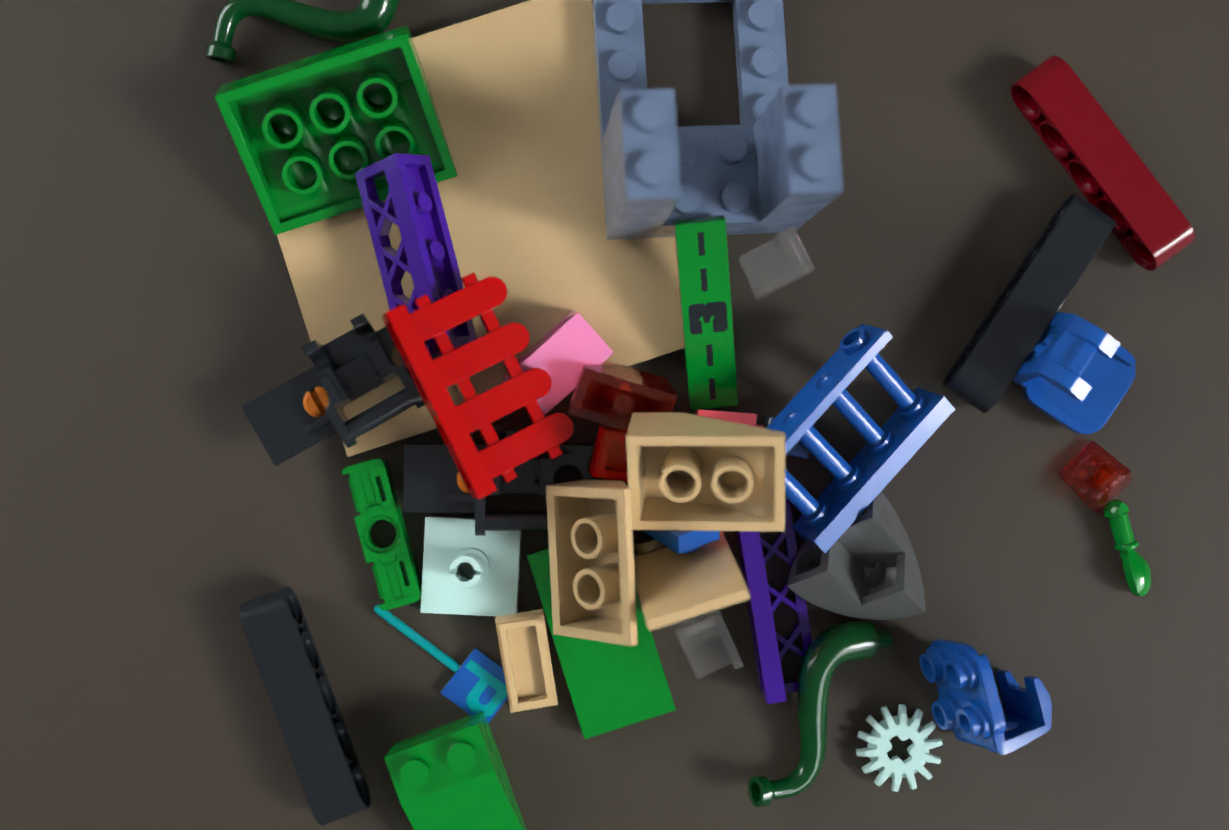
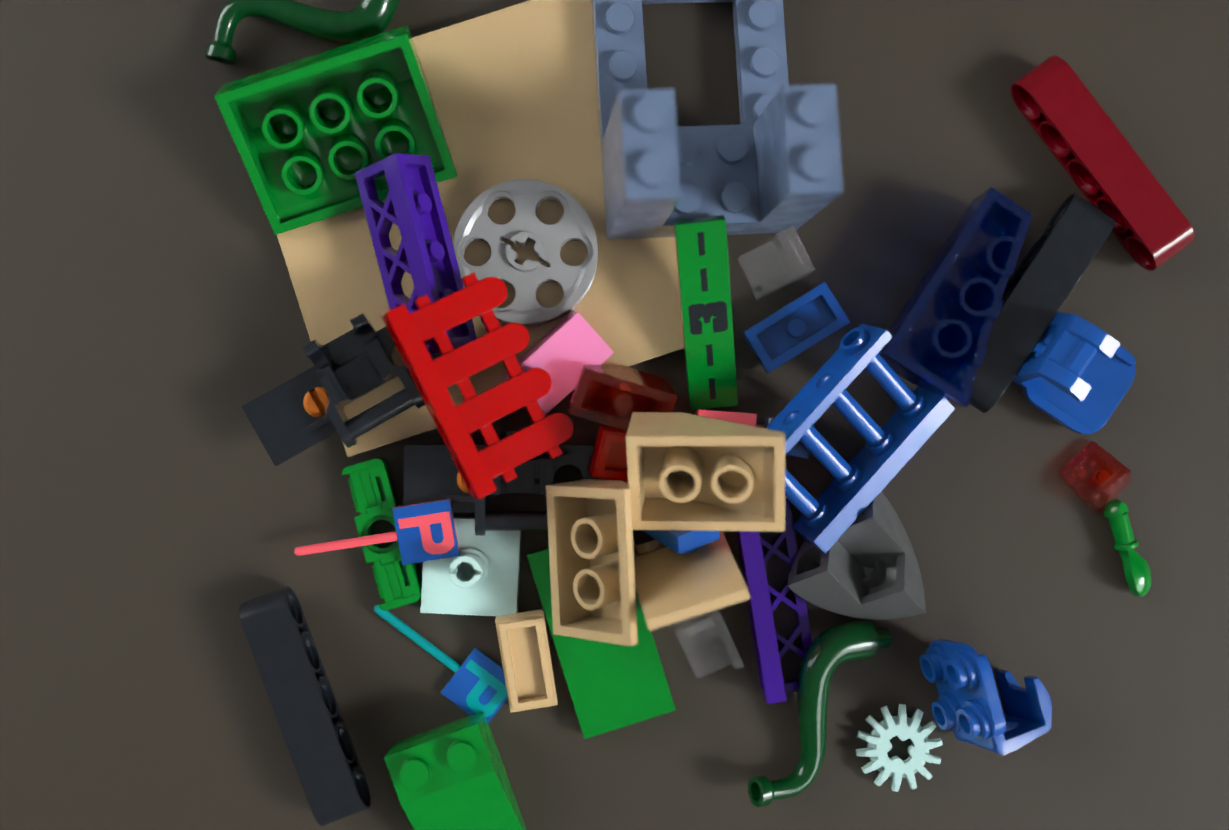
(422, 530): none -> piece
(547, 241): none -> light grey wedge
(795, 327): none -> blue plate
(950, 314): none -> clear blue wedge

